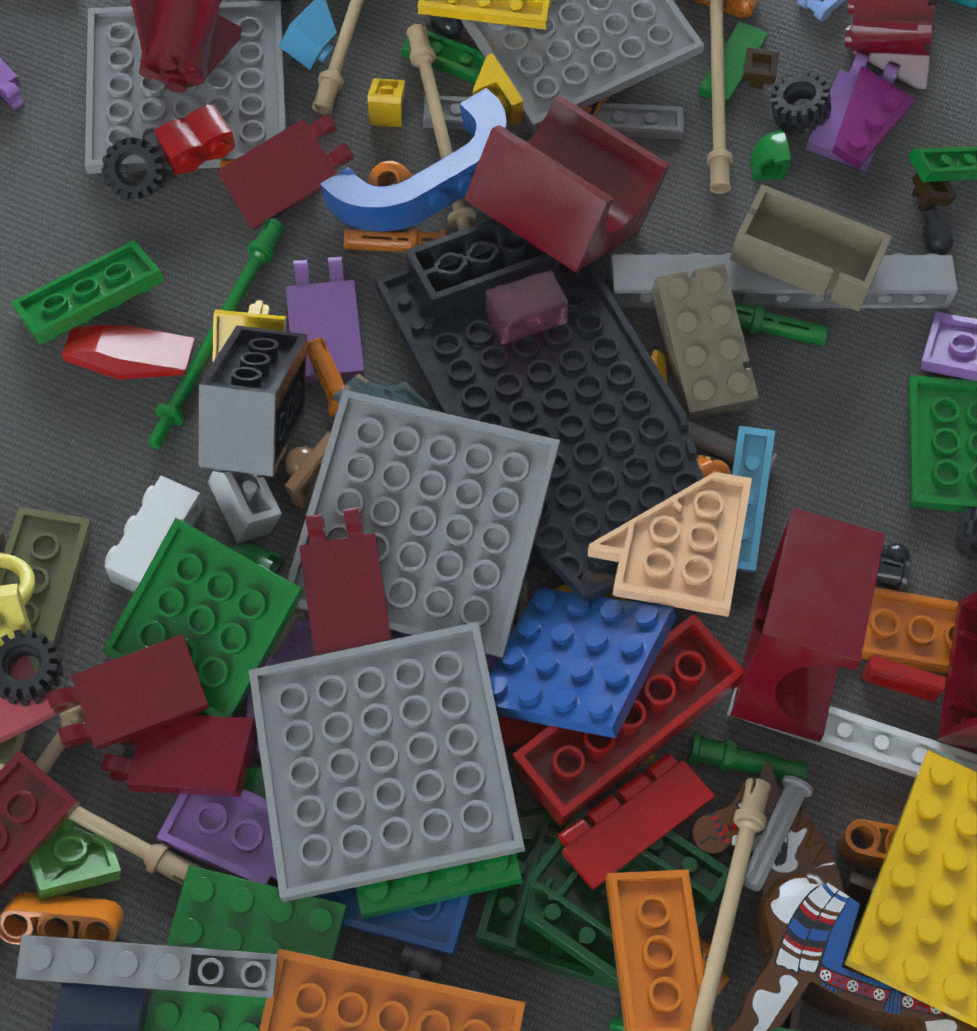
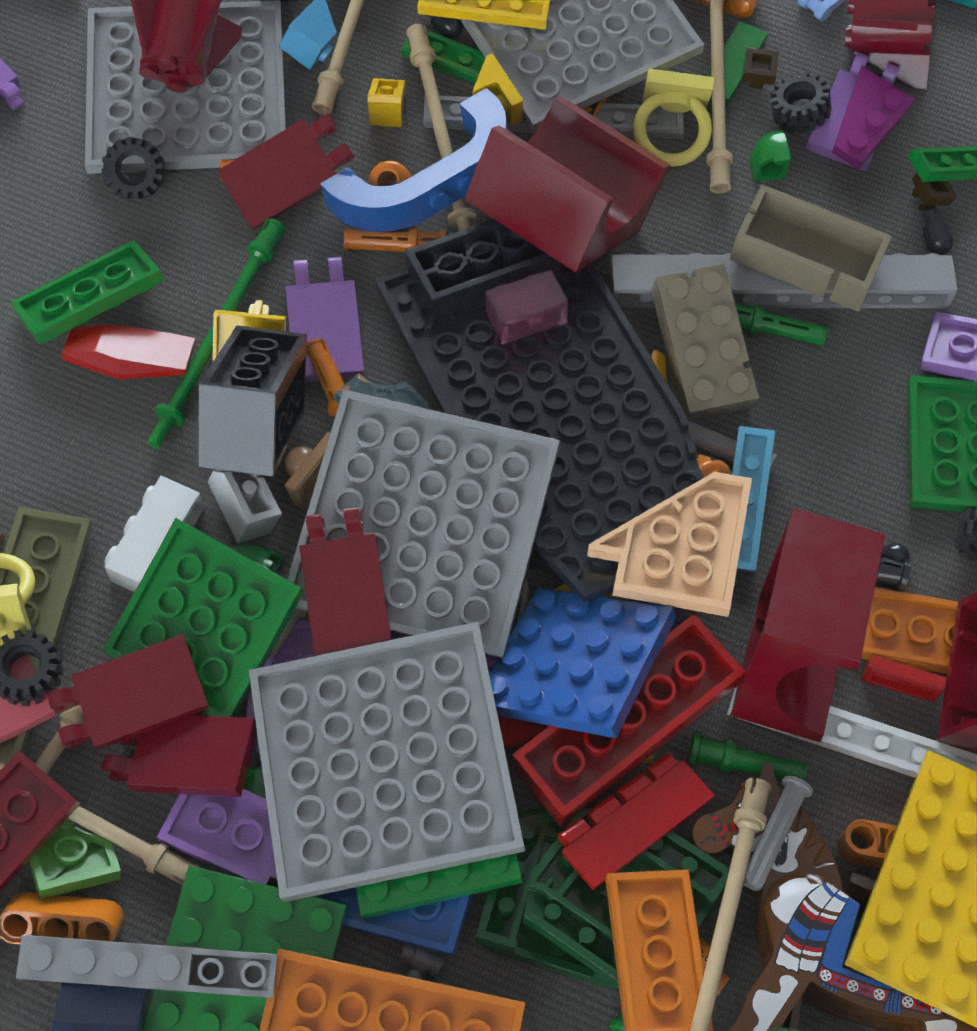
(194, 139): red brick -> none
(676, 94): none -> light yellow tile

